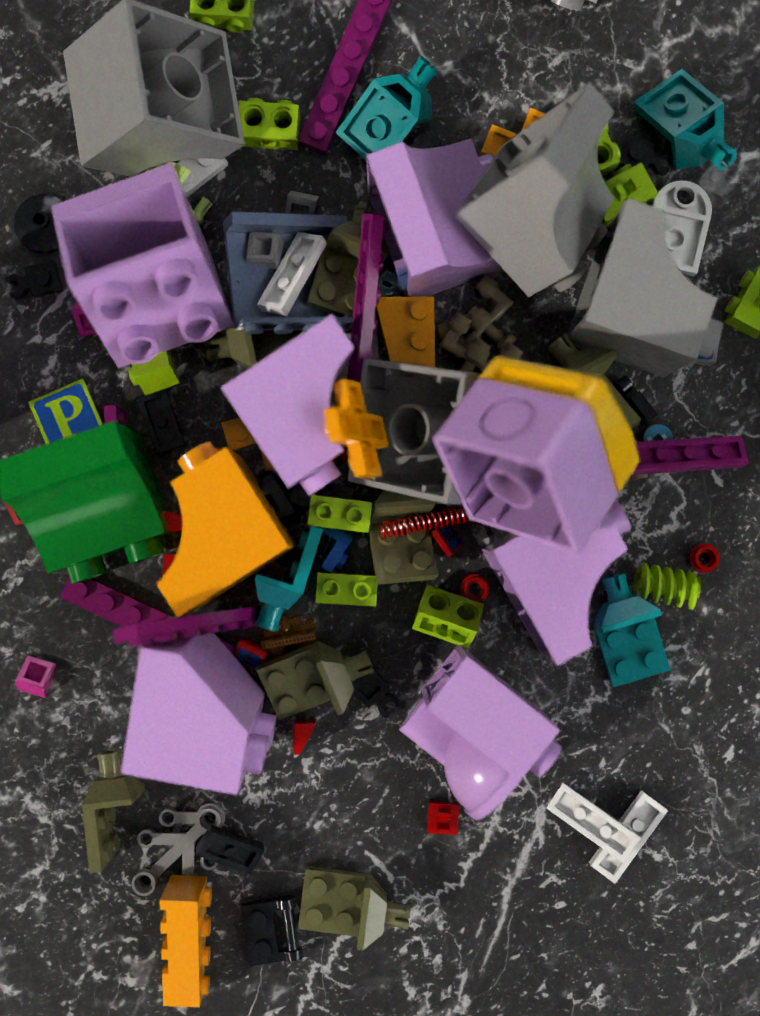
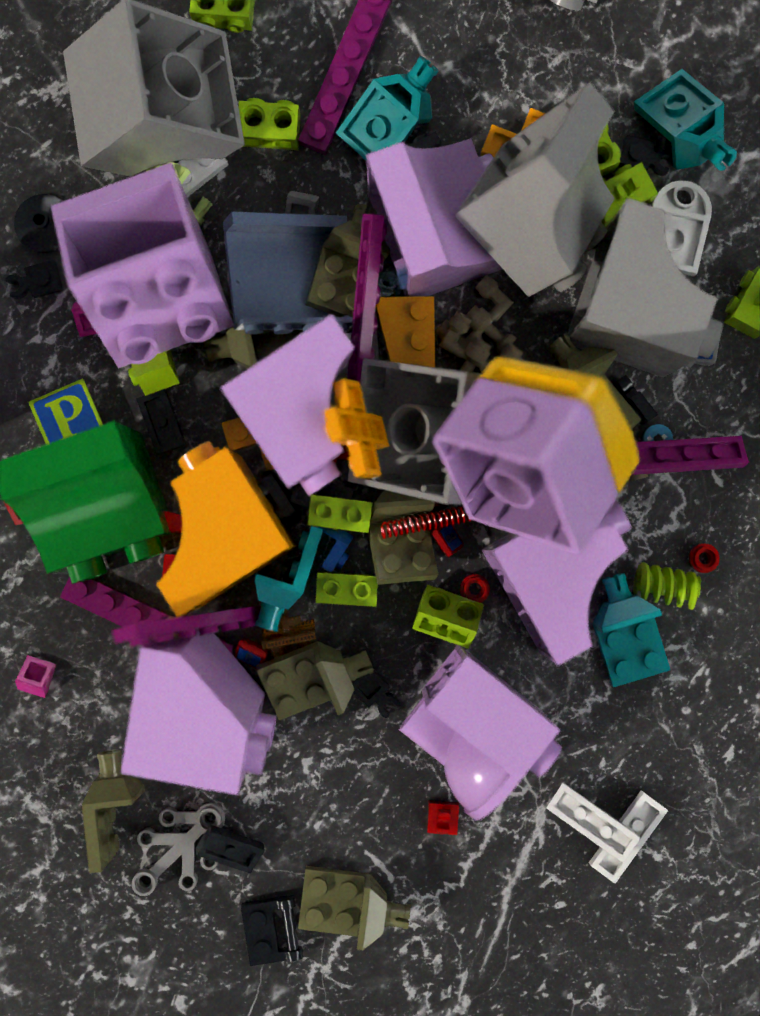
(115, 413): magenta plate -> none
(184, 940): light orange wedge -> none
(264, 249): light grey slope -> none
(292, 274): white plate -> none
(301, 732): red slope -> none

